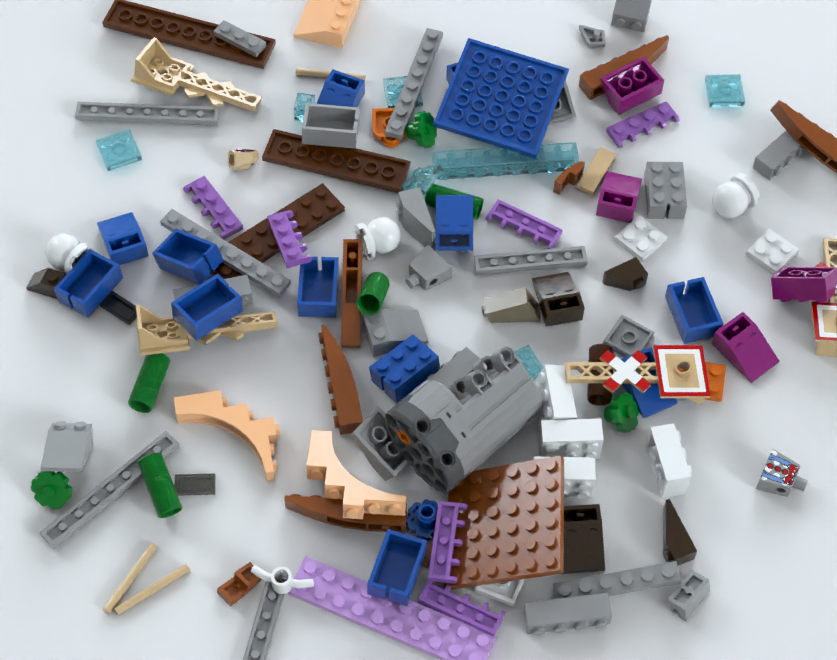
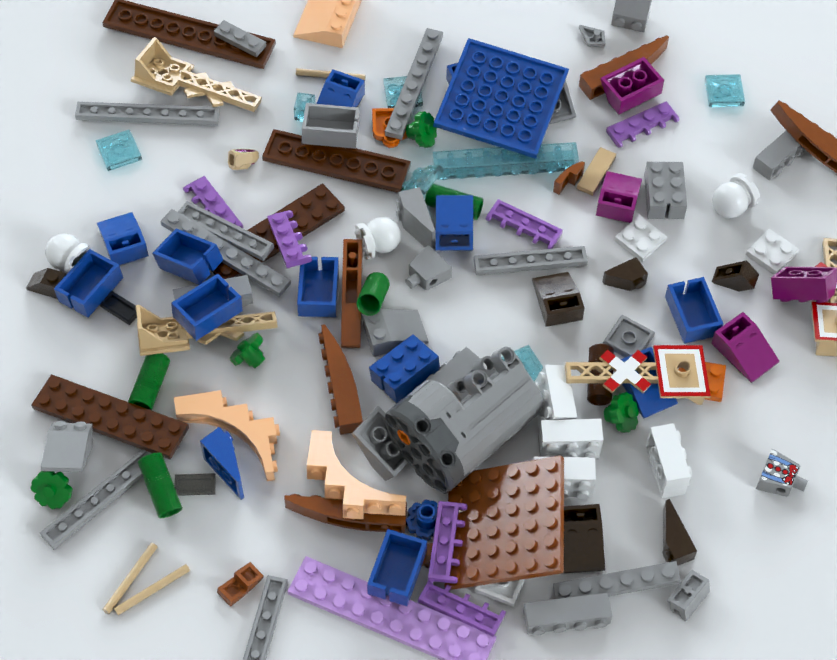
(111, 416): none -> reddish brown plate
(220, 455): none -> blue slope
(228, 231): none -> light grey plate
(249, 352): none -> green plant
(281, 572): white piece -> none
(511, 307): dark tan slope -> none
(736, 276): none -> dark brown slope

